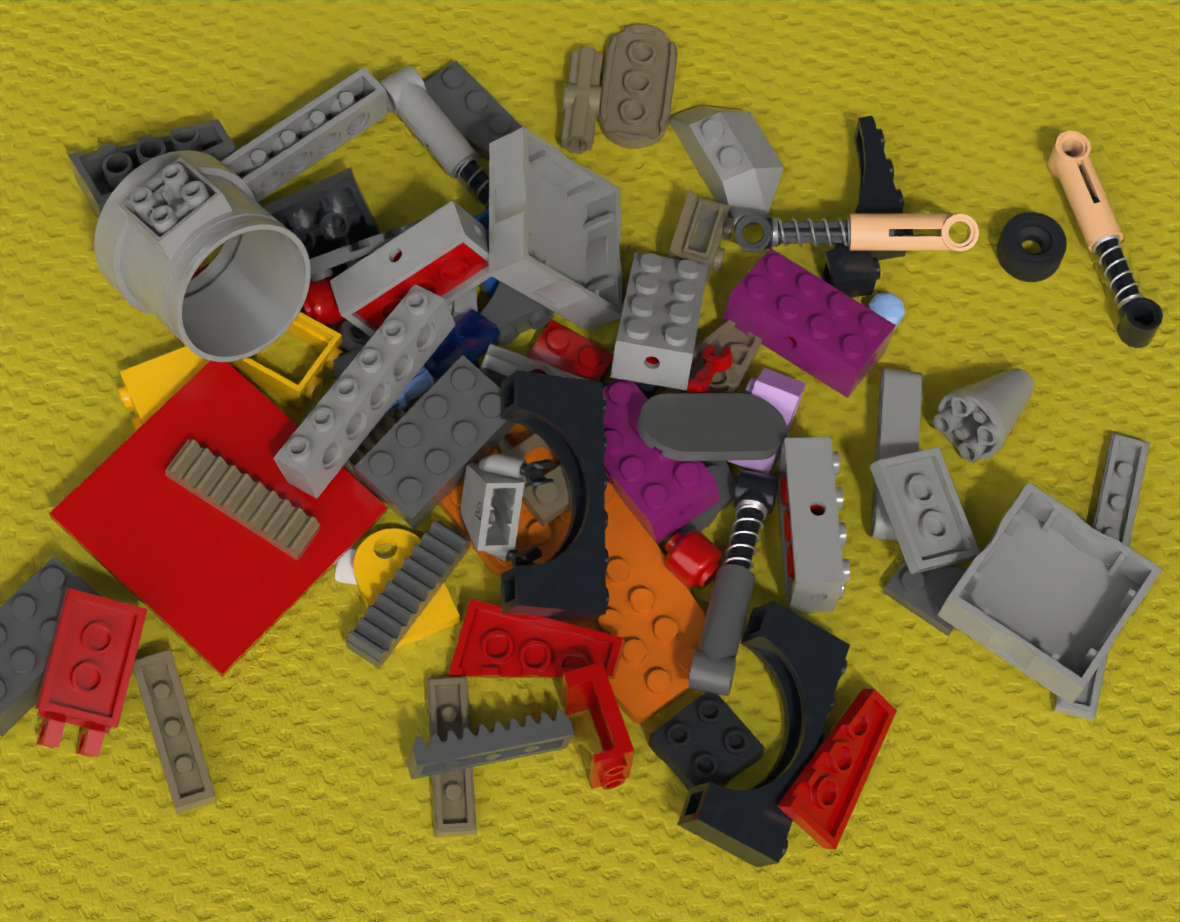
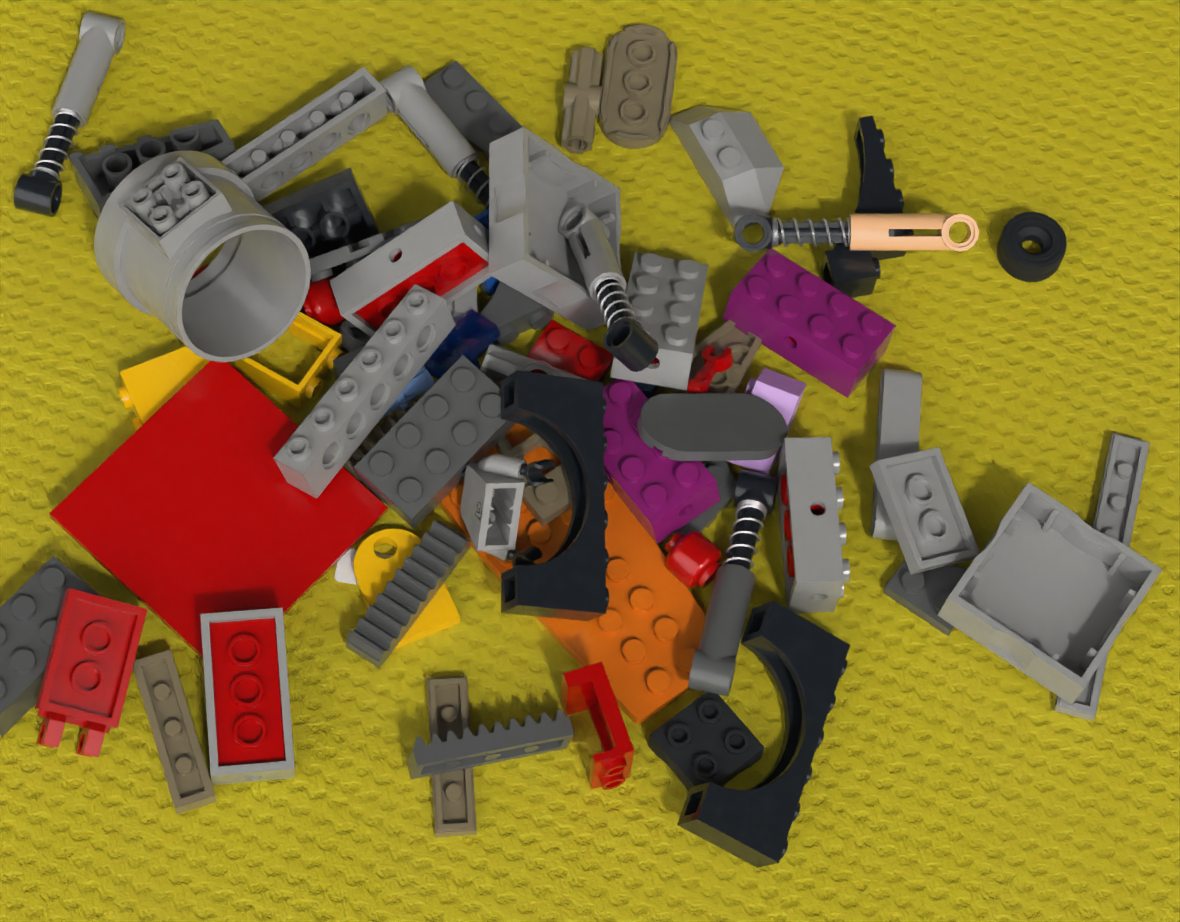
(98, 41): none -> piece
(243, 499): dark tan gear -> none
(247, 696): none -> red brick
(528, 646): red wing -> none
(607, 287): none -> piece
(701, 232): dark tan window -> none
(836, 774): red wing -> none
(888, 306): light blue tile -> none
(984, 413): light grey cone -> none
(1103, 236): piece -> none

